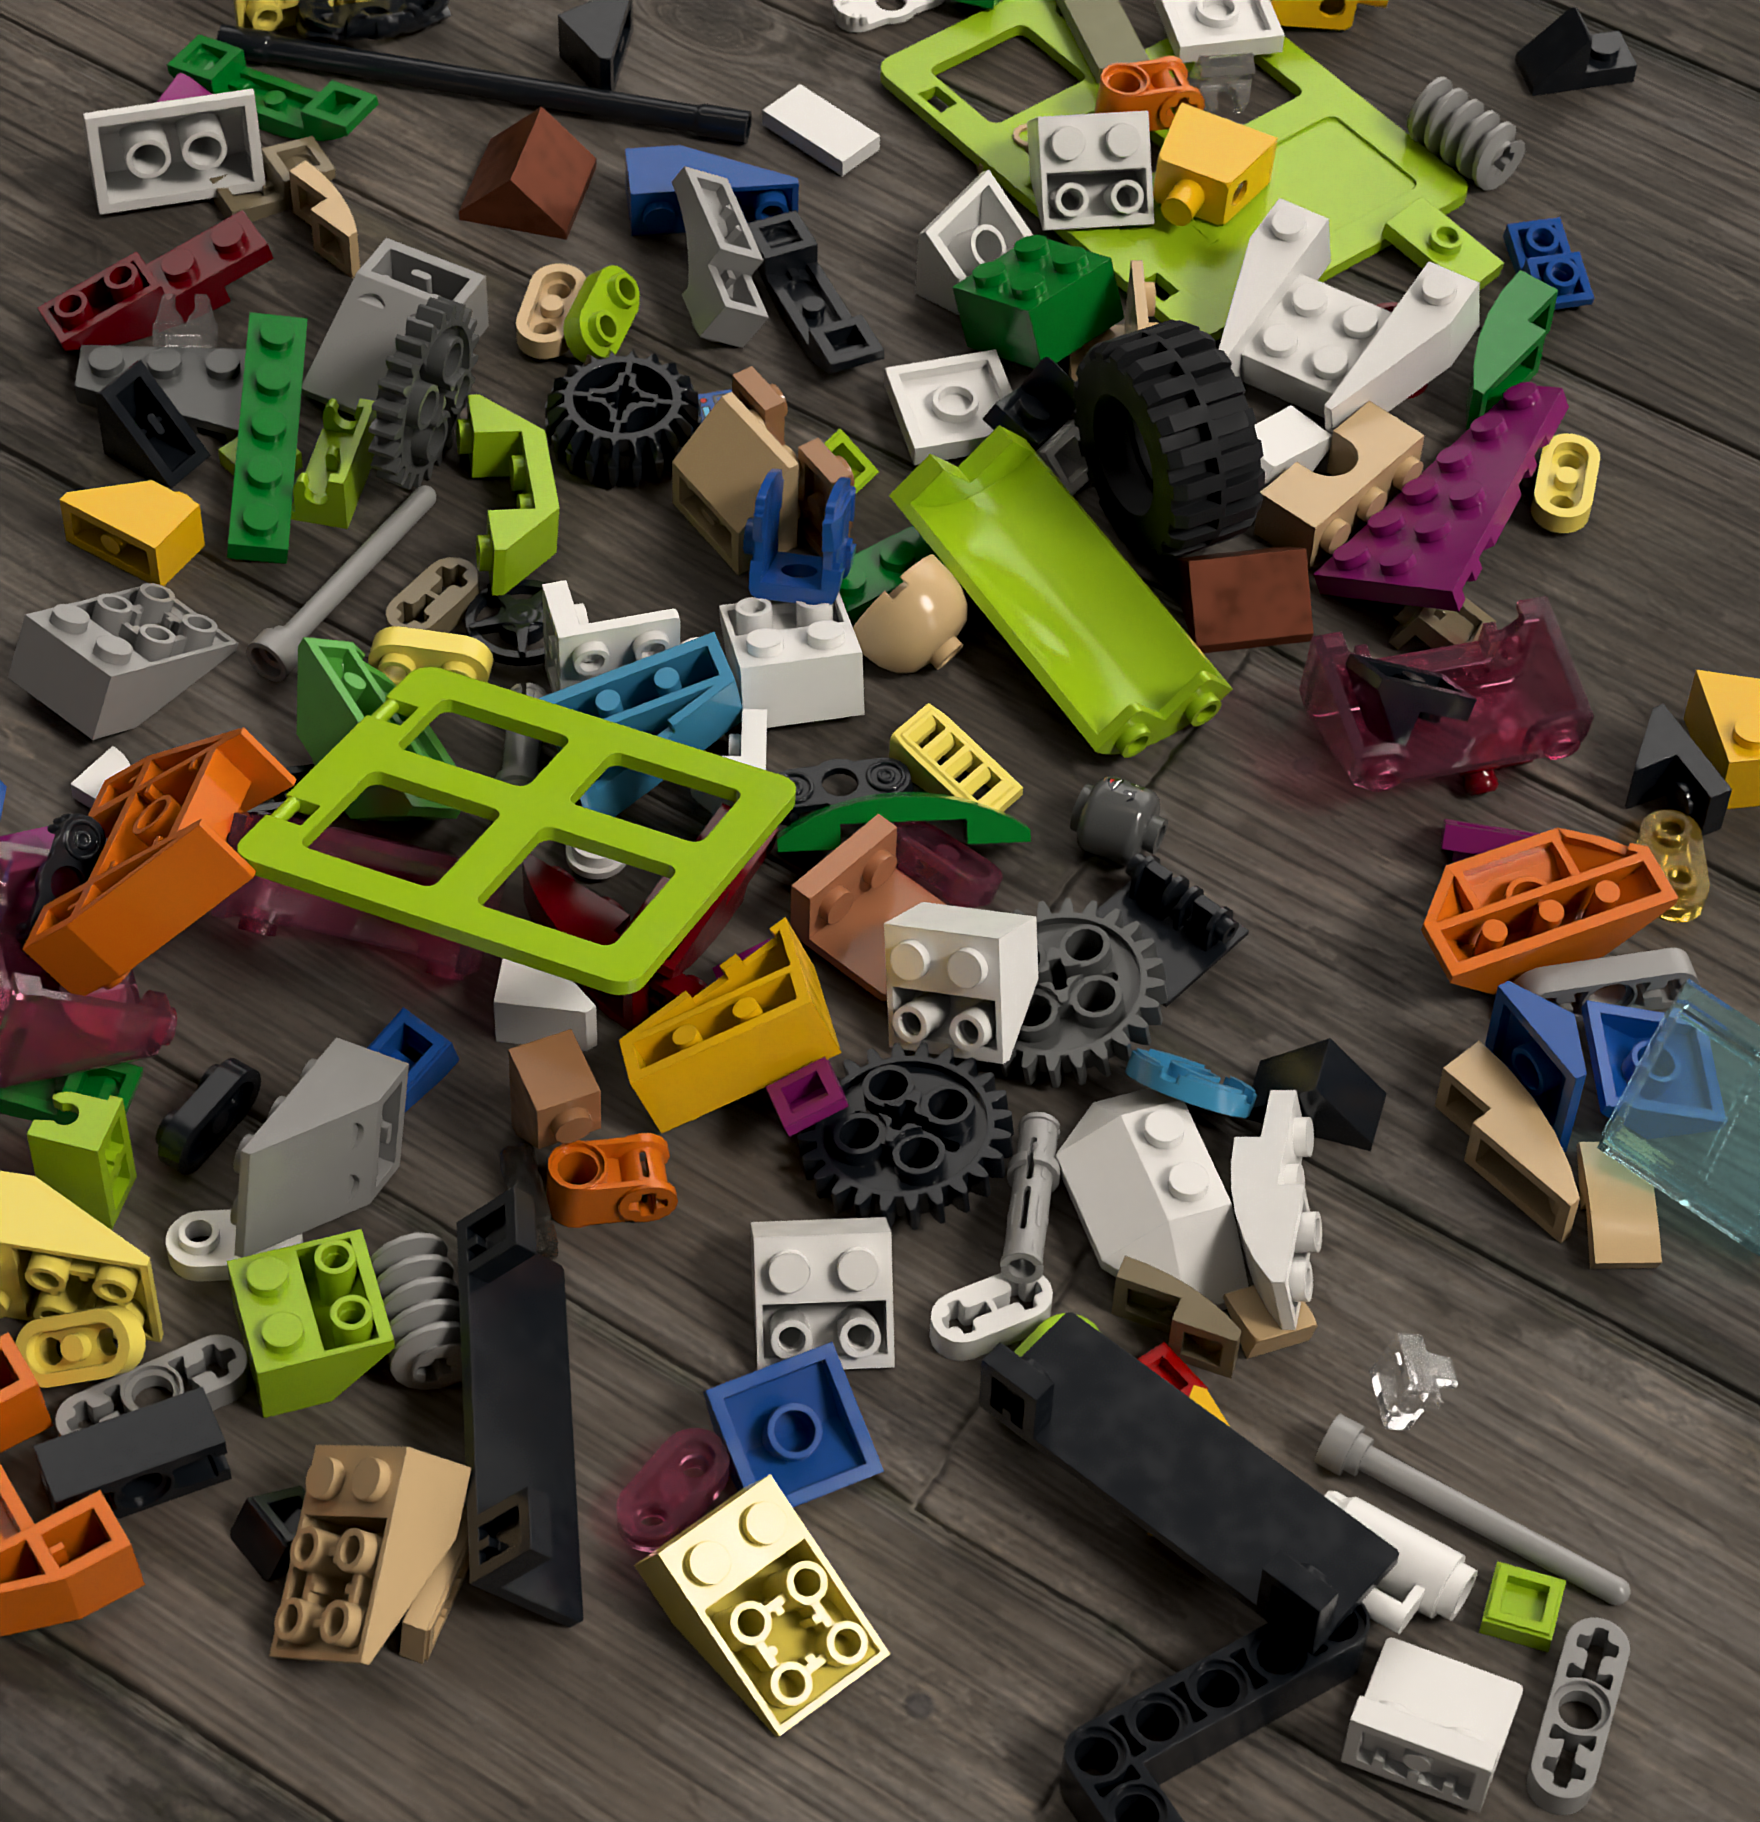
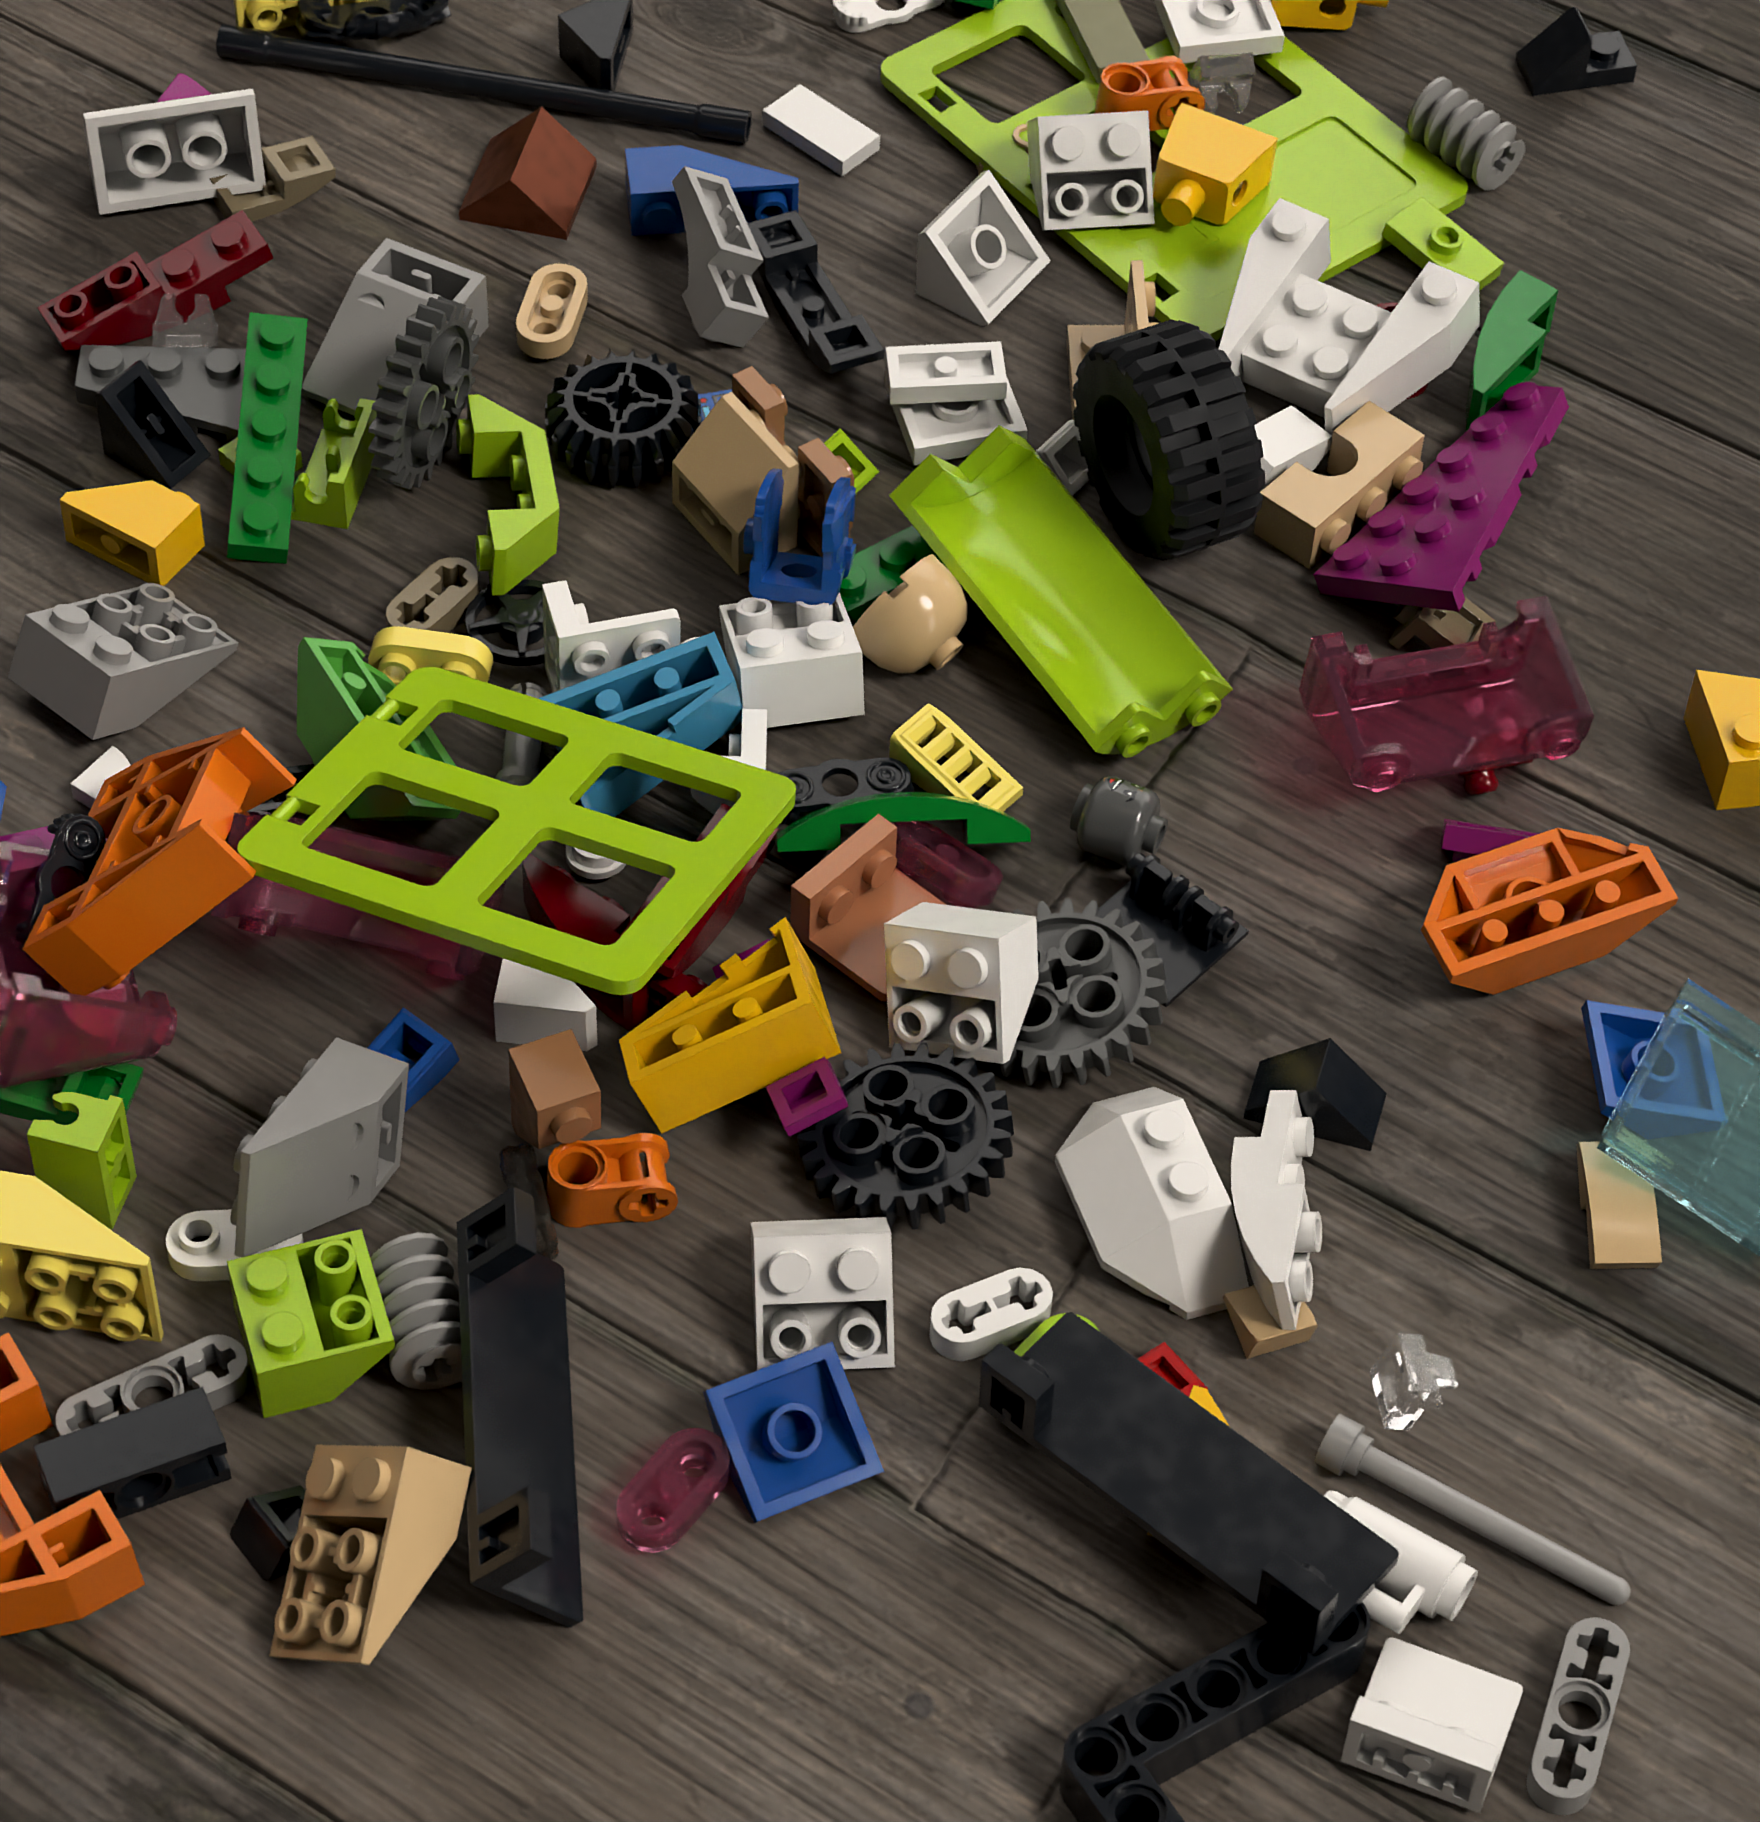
(85, 1345): light yellow plate -> none
(209, 1116): black plate -> none
(276, 649): light grey piece -> none
(280, 104): green slope -> none
(327, 212): tan slope -> none
(433, 1603): tan plate -> none
(601, 313): lime plate -> none
(763, 1606): light yellow slope -> none
(945, 373): none -> white plate
(1033, 1177): light grey pin -> none
(1037, 406): black slope -> none
(1038, 301): green brick -> none
(1190, 1082): dark azure tile -> none
(1196, 1326): dark tan slope -> none
(1245, 598): copper slope -> none
(1398, 695): black slope -> none
(1509, 1138): tan slope -> none
(1522, 1606): lime tile -> none
(1542, 1051): blue slope -> none
(1544, 253): blue slope -> none
(1565, 483): light yellow plate -> none
(1636, 979): light grey beam -> none
(1677, 767): black slope -> none
(1680, 852): clear yellow plate -> none

